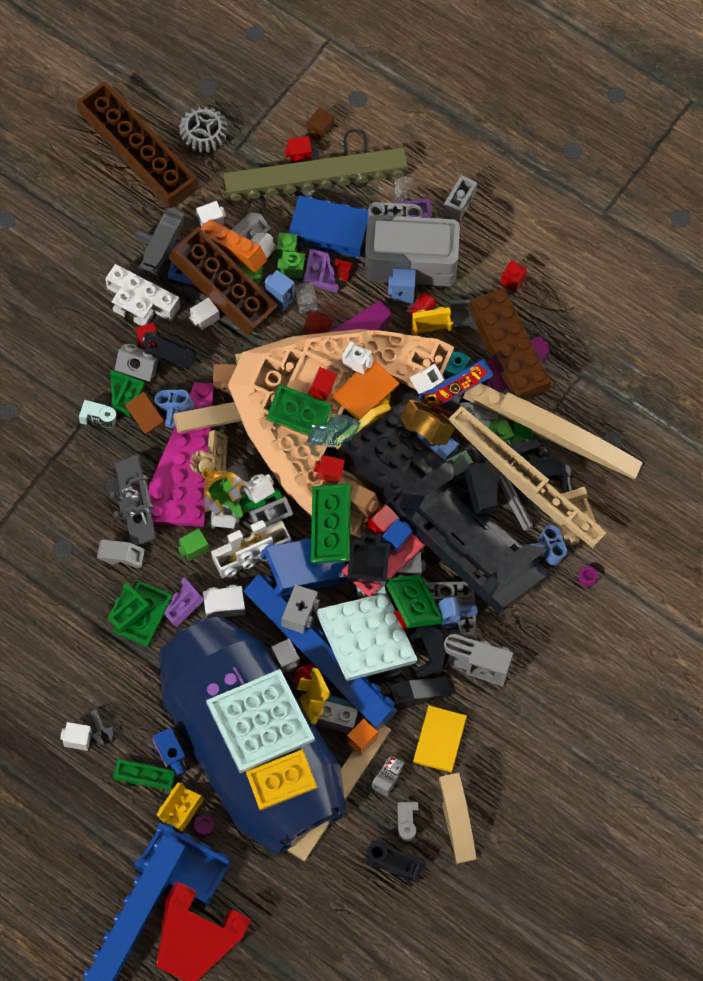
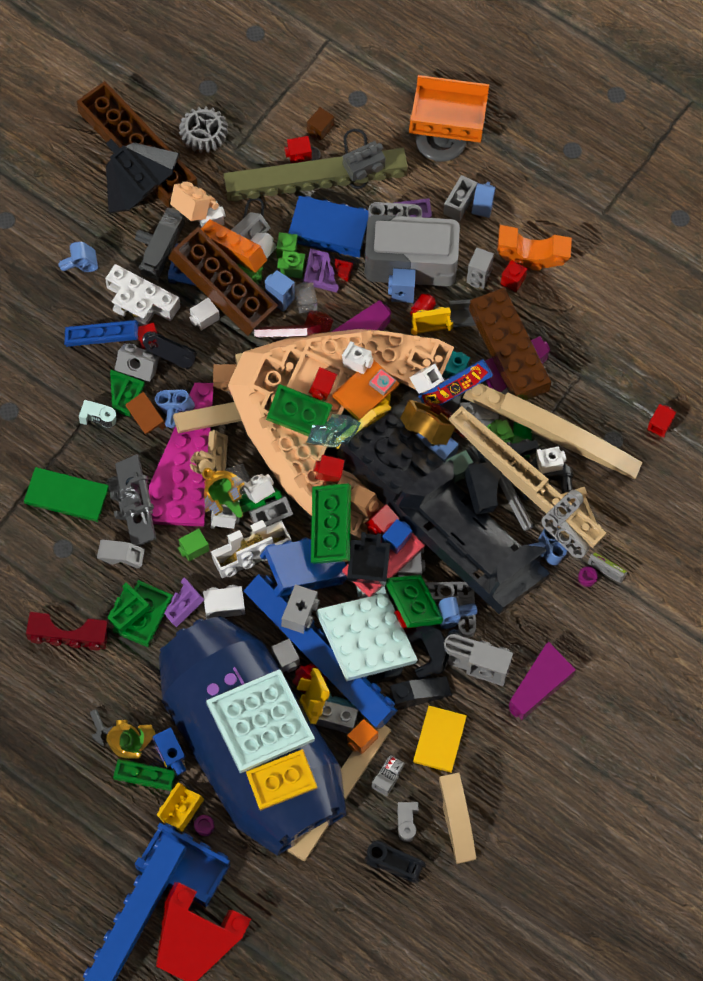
(66, 494): none -> green tile
(76, 736): white brick -> none
(82, 257): none -> medium blue beam
(91, 634): none -> dark red arch
(101, 333): none -> blue tile
(127, 741): none -> pearl gold piece
(135, 173): none -> black panel
(192, 201): none -> light nougat brick
(295, 330): none -> tile
(364, 161): none -> dark grey brick
(382, 382): none -> tile
(401, 186): clear bracket -> none
(439, 148): none -> dark grey wheel
(449, 108): none -> orange panel
(480, 268): none -> light grey brick
(483, 200): none -> medium blue beam
(533, 253): none -> orange brick
(542, 680): none -> magenta slope
(548, 465): none -> white brick
(559, 520): none -> light grey beam
(607, 567): none -> light grey slope
(661, 420): none -> red brick

